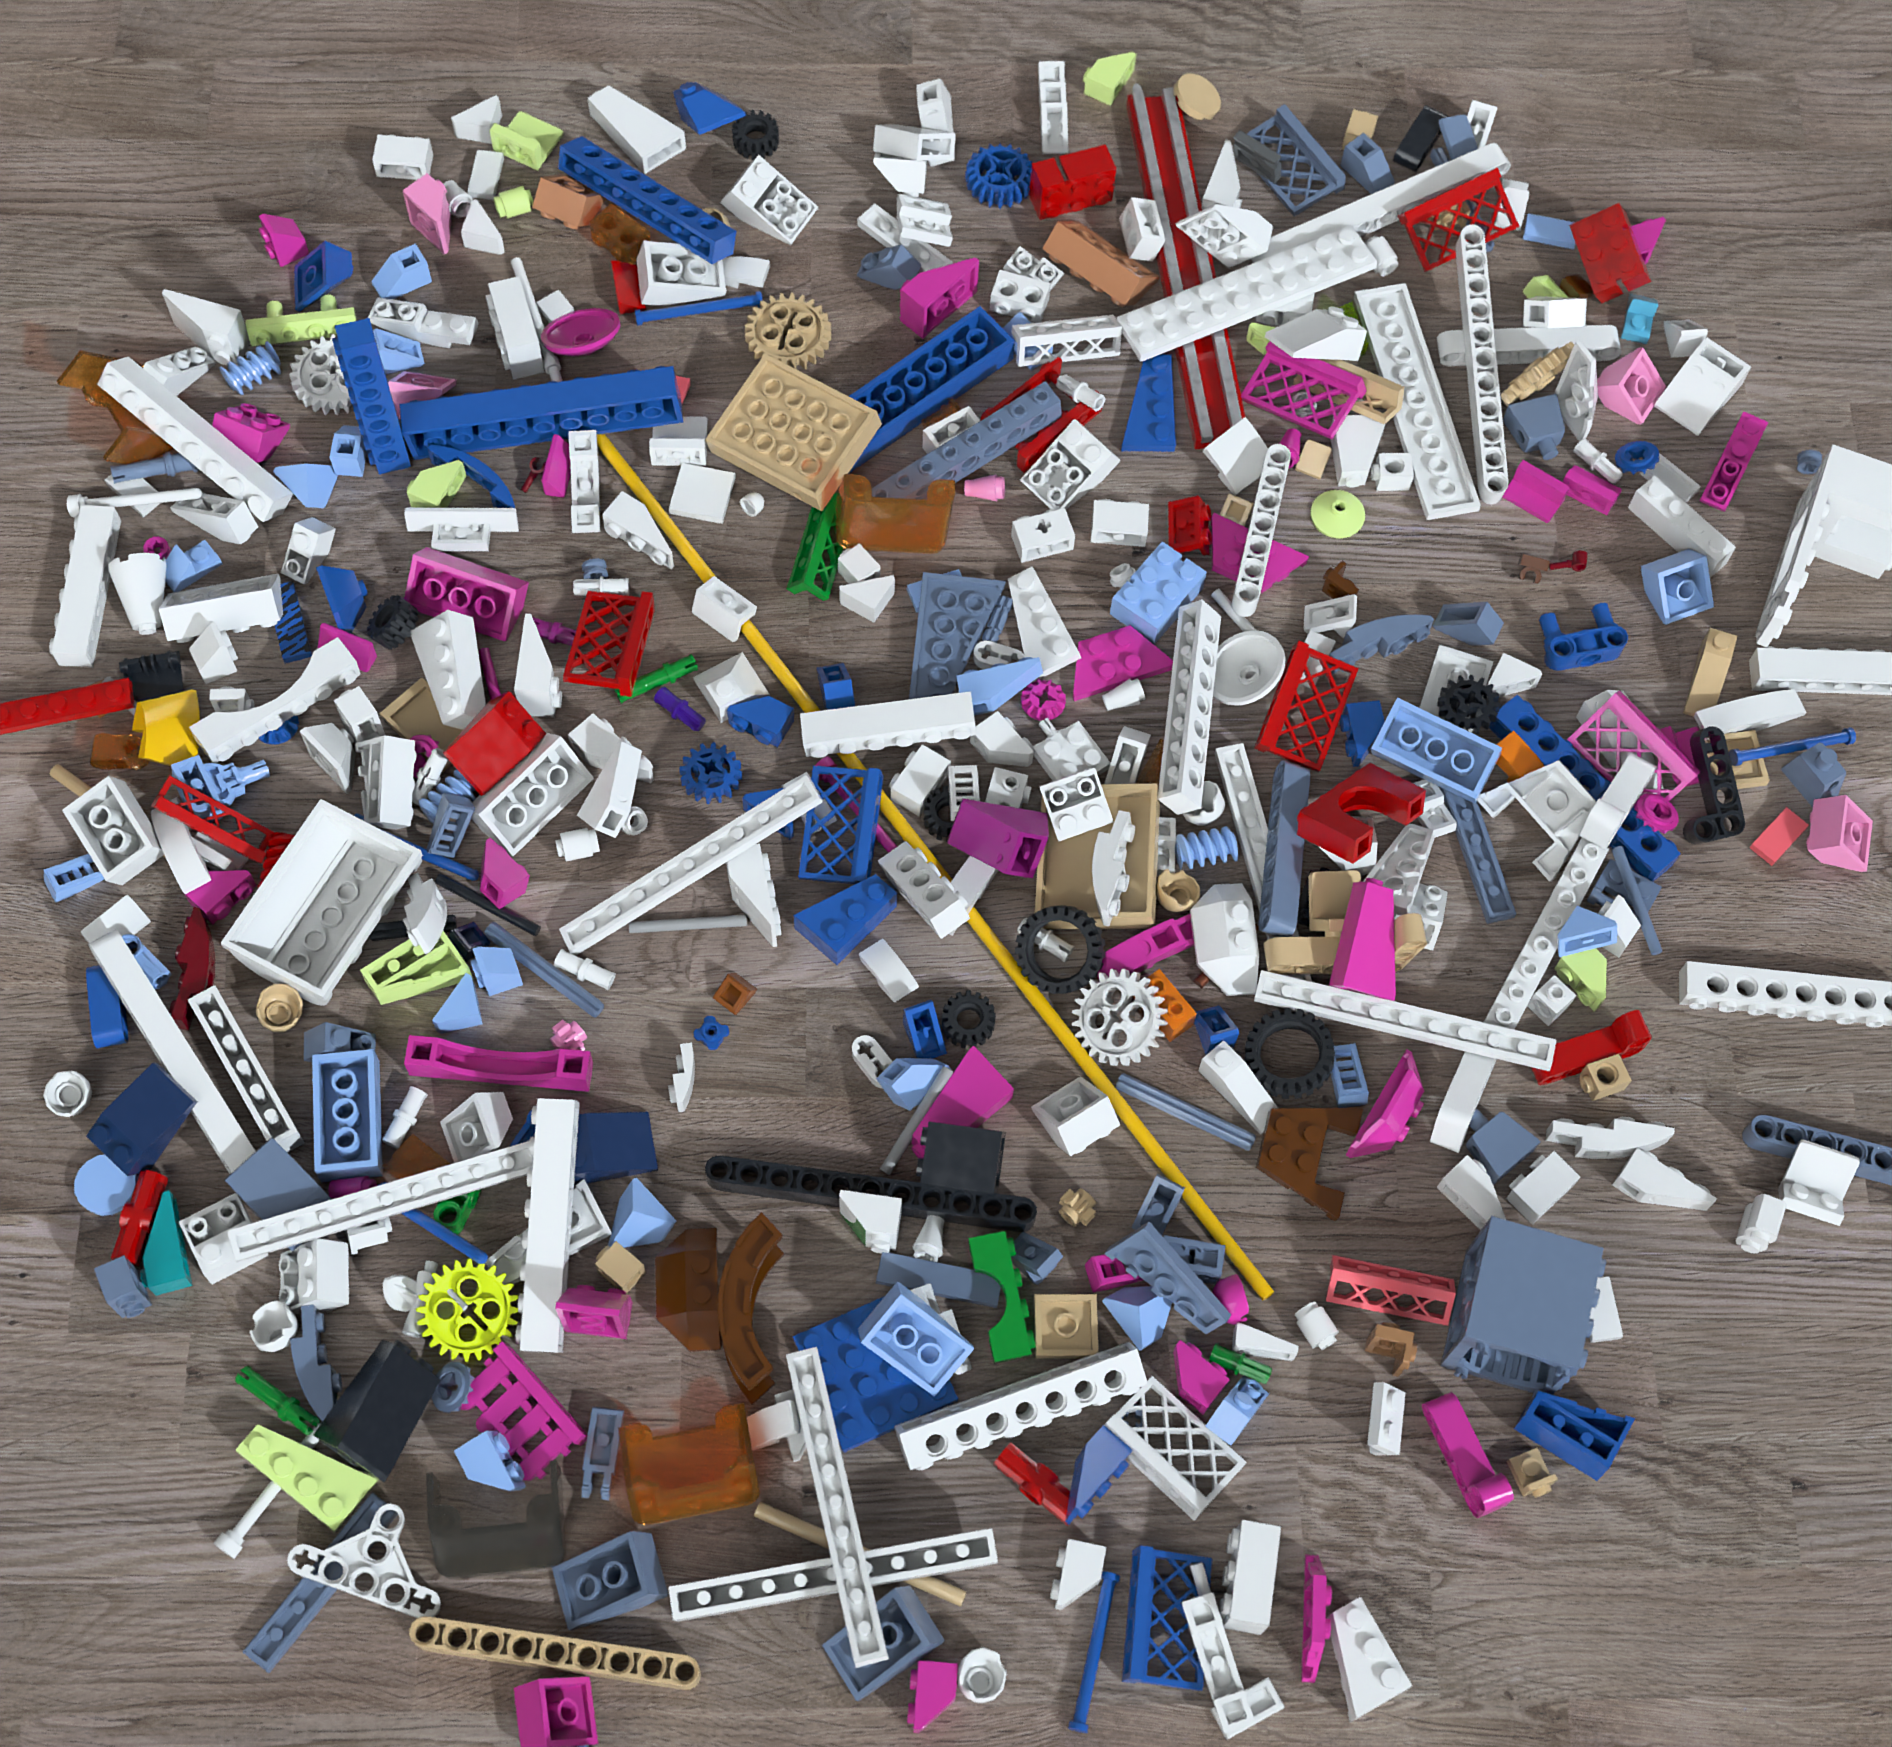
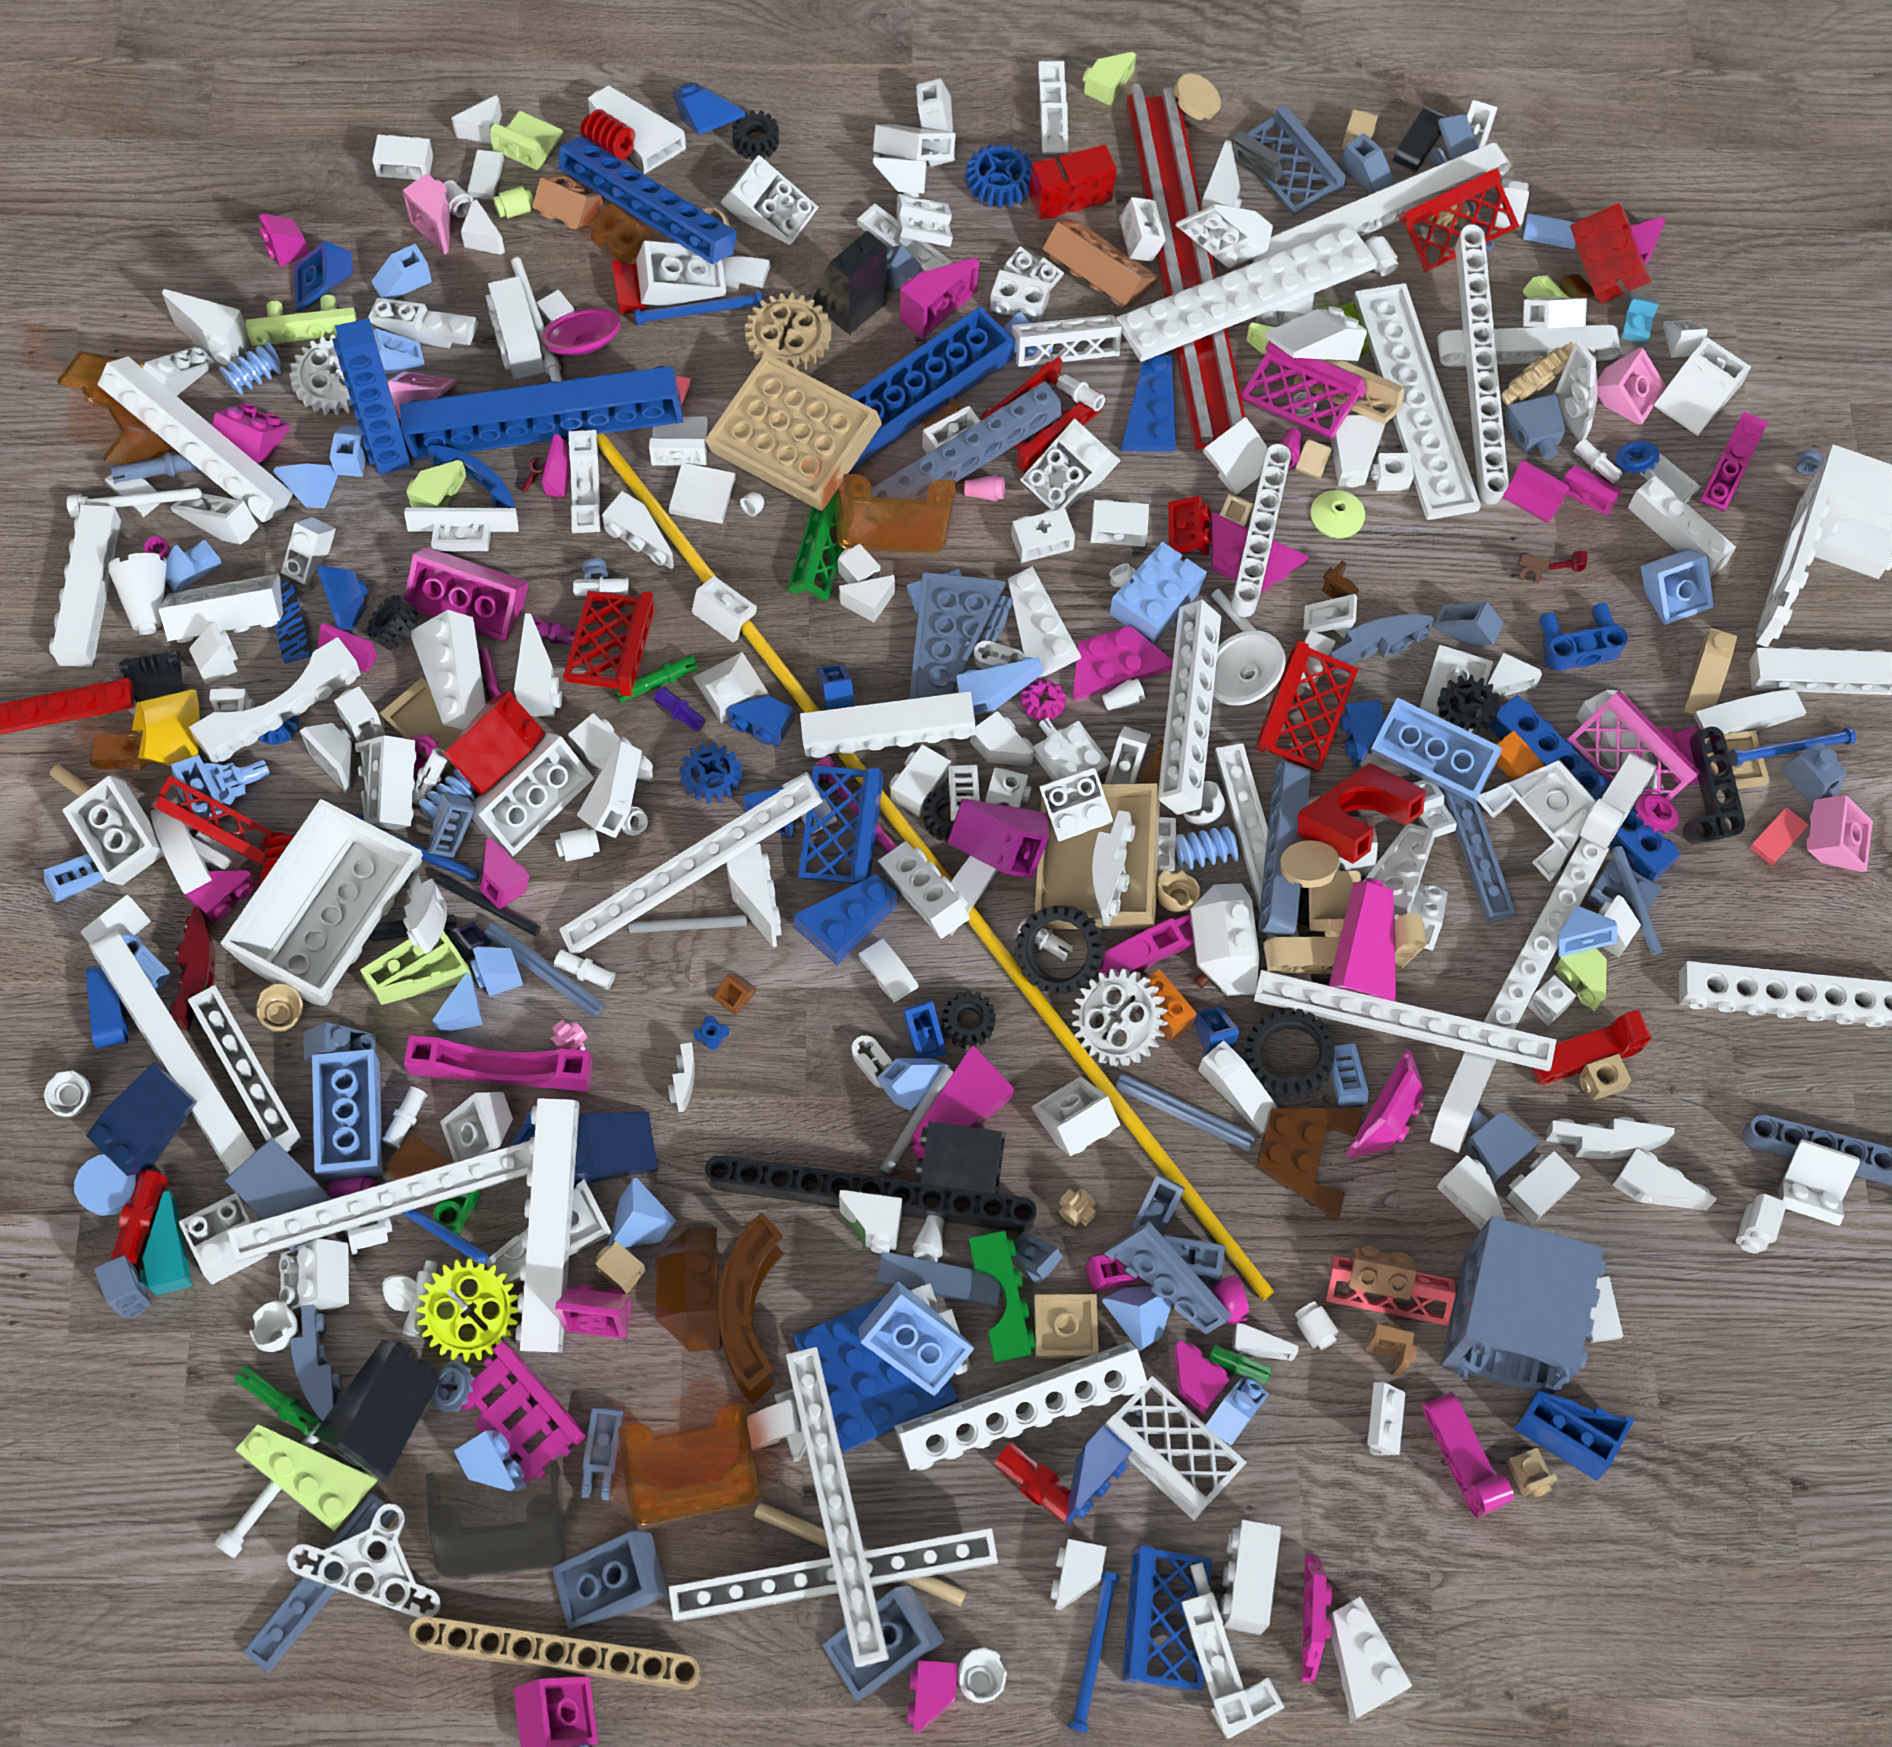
(608, 133): none -> red piece
(854, 283): none -> black slope
(1309, 863): none -> tan tile
(1382, 1272): none -> medium nougat bracket

